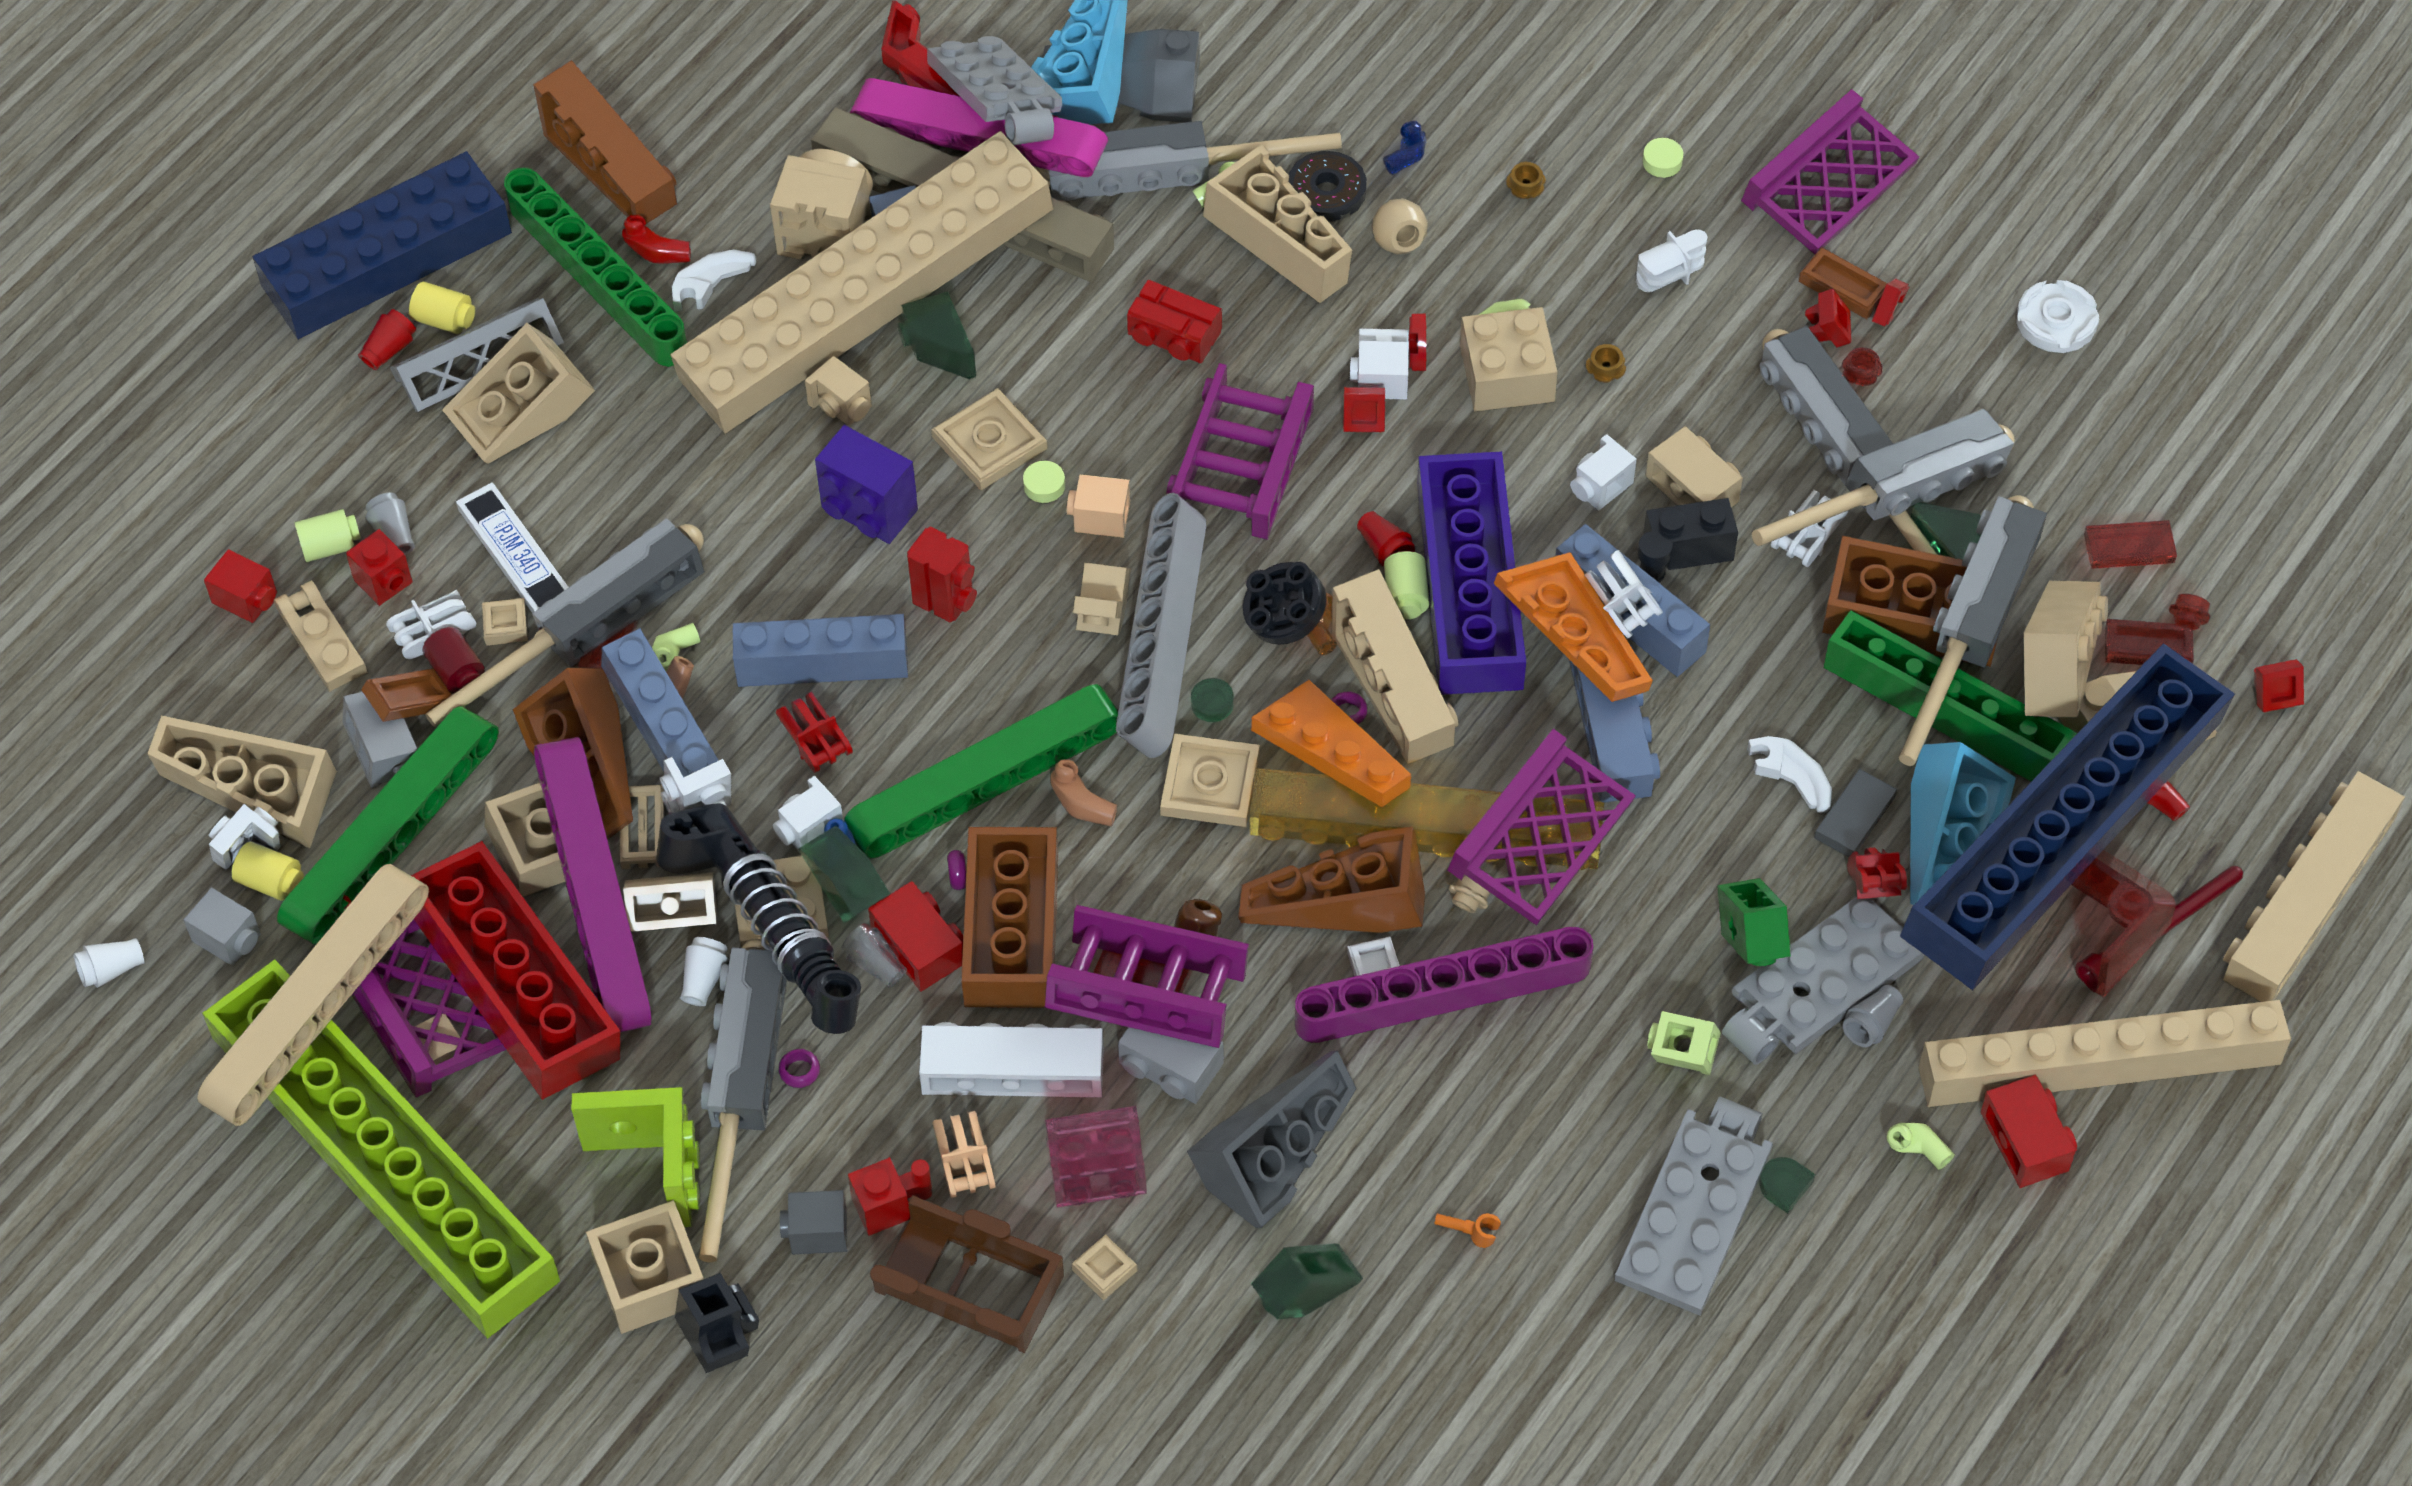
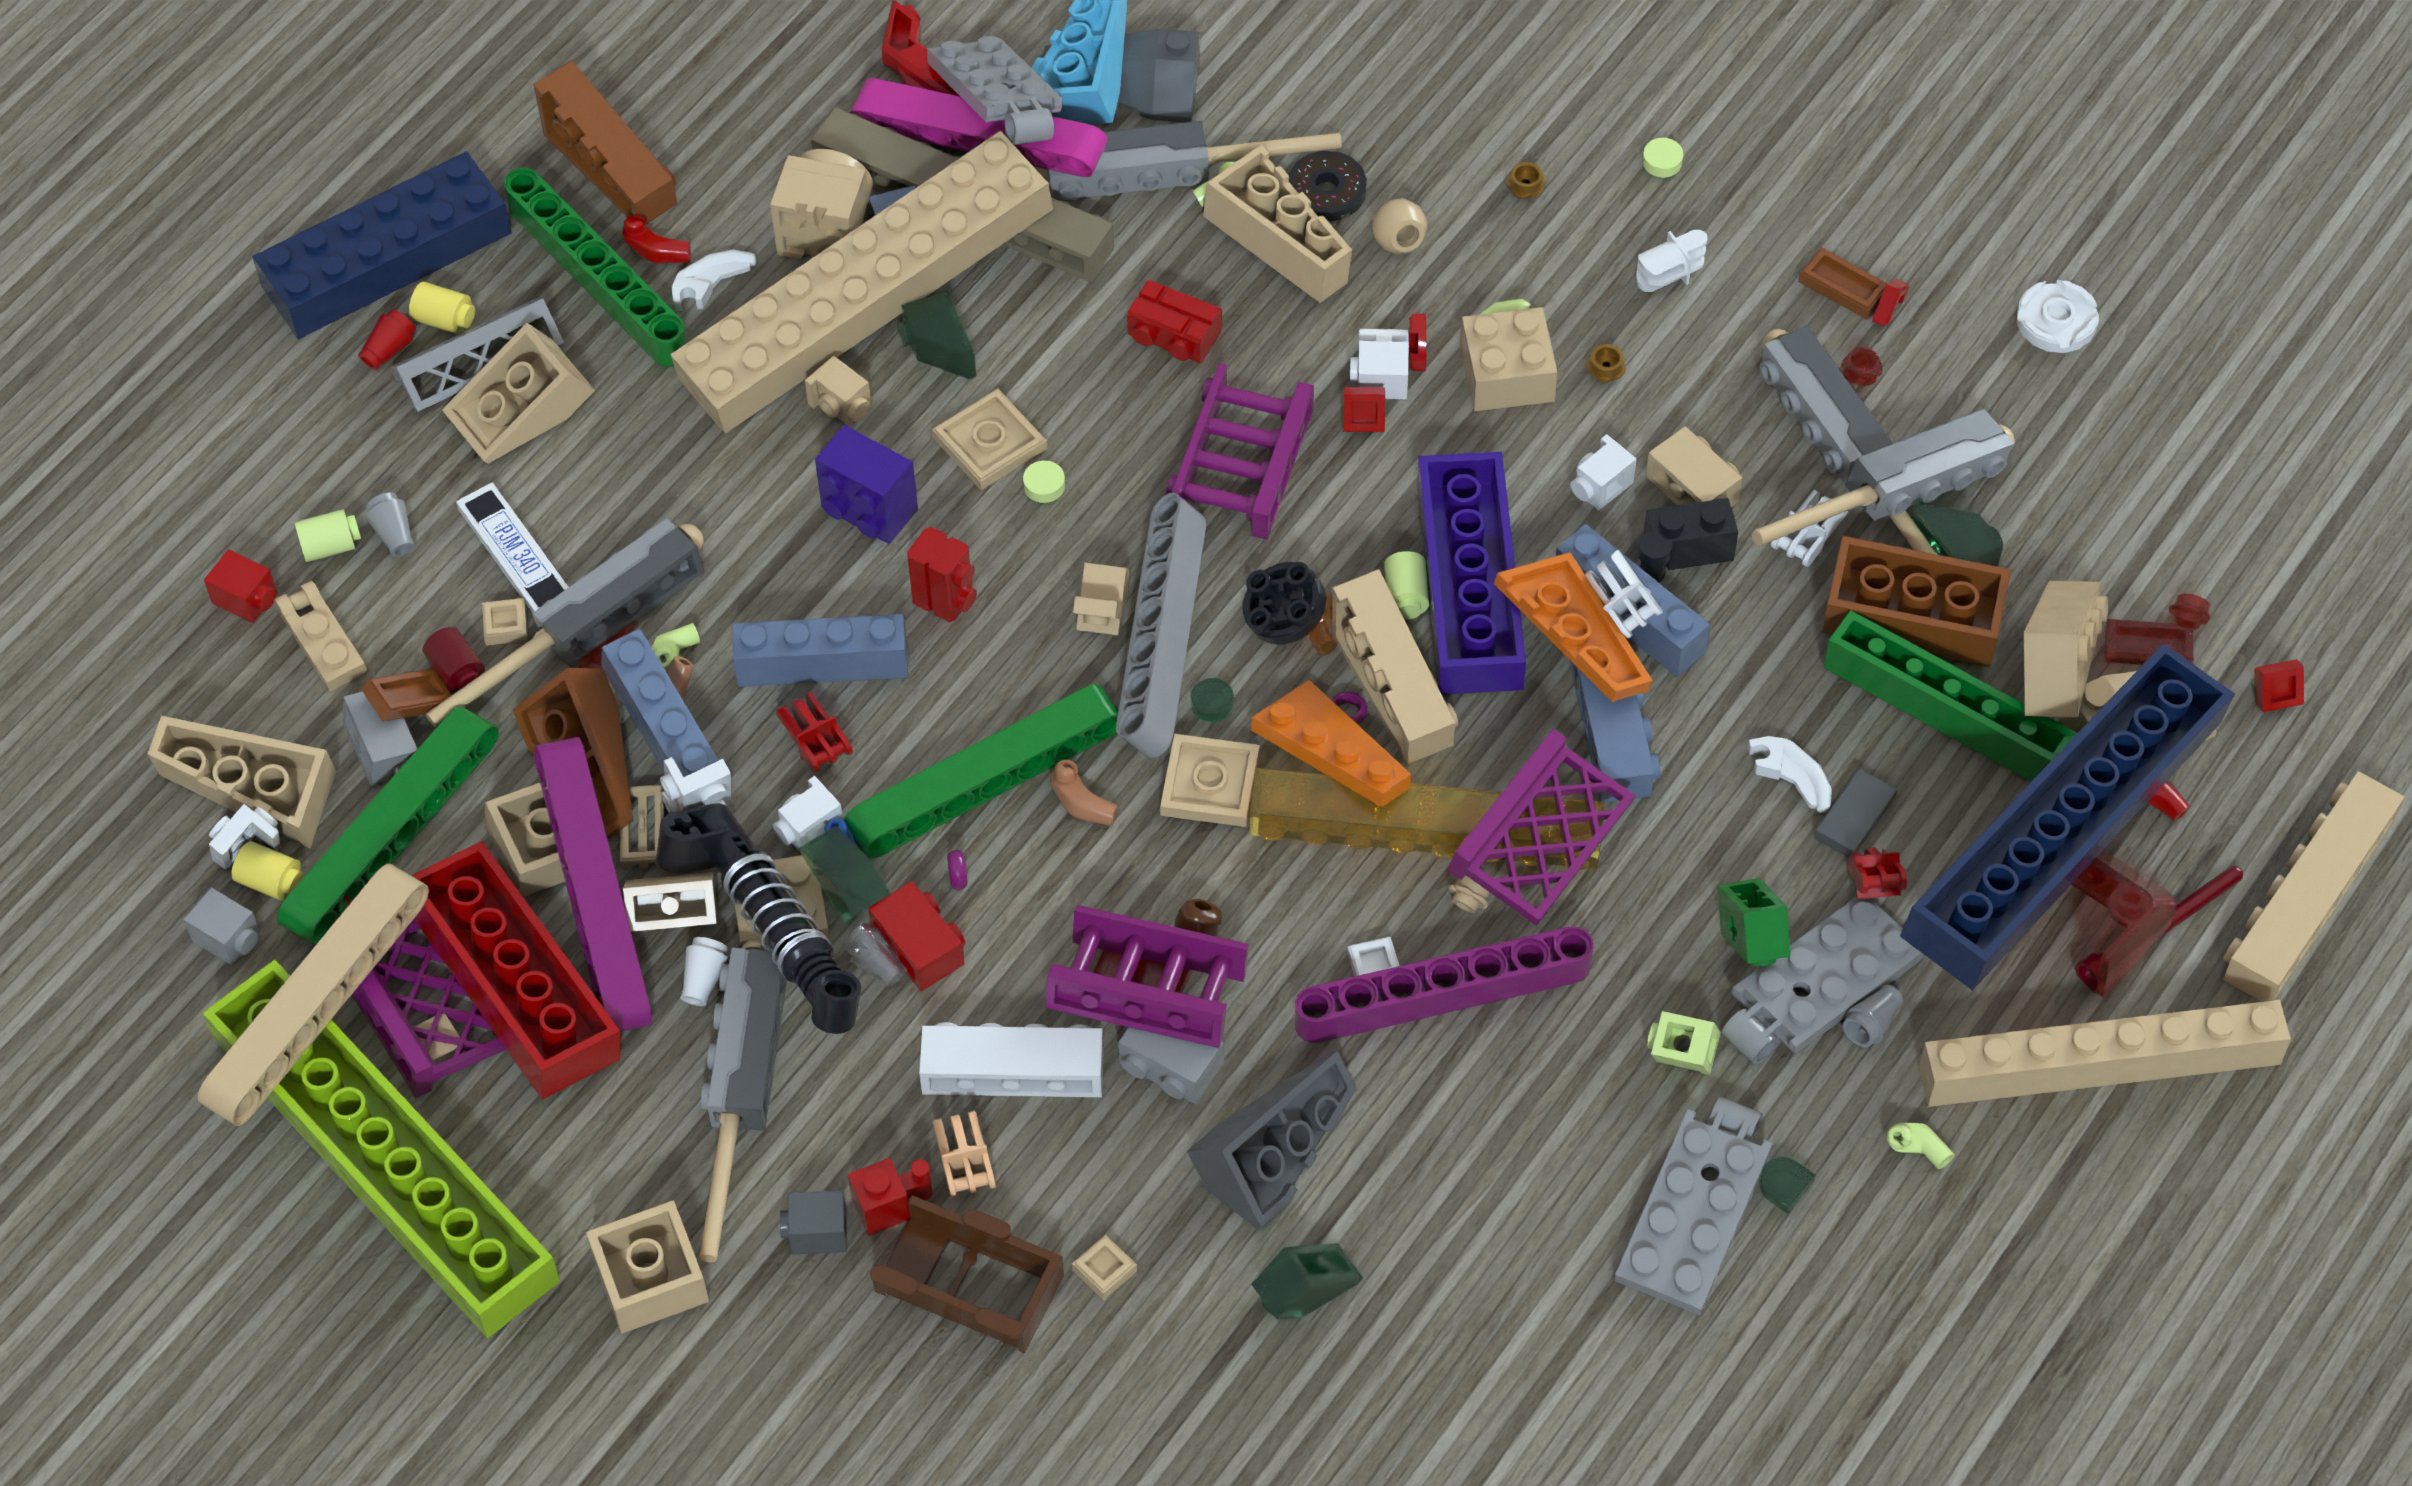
(106, 961): white cone -> none
(379, 567): red brick -> none
(419, 623): white arm -> none
(645, 1121): lime bracket -> none
(715, 1321): black brick -> none
(799, 1055): magenta piece -> none
(1009, 916): dark orange brick -> none
(1096, 1156): clear pink brick -> none
(1100, 505): light nougat brick -> none
(1358, 889): dark orange wedge -> none
(1383, 536): red cone -> none
(1411, 148): clear blue arm -> none
(1472, 1228): orange hand -> none
(1801, 157): magenta fence -> none
(1832, 319): red tile -> none
(1952, 804): medium azure wedge -> none
(1979, 601): piece -> none
(2029, 1130): red brick -> none
(2130, 544): clear red tile -> none

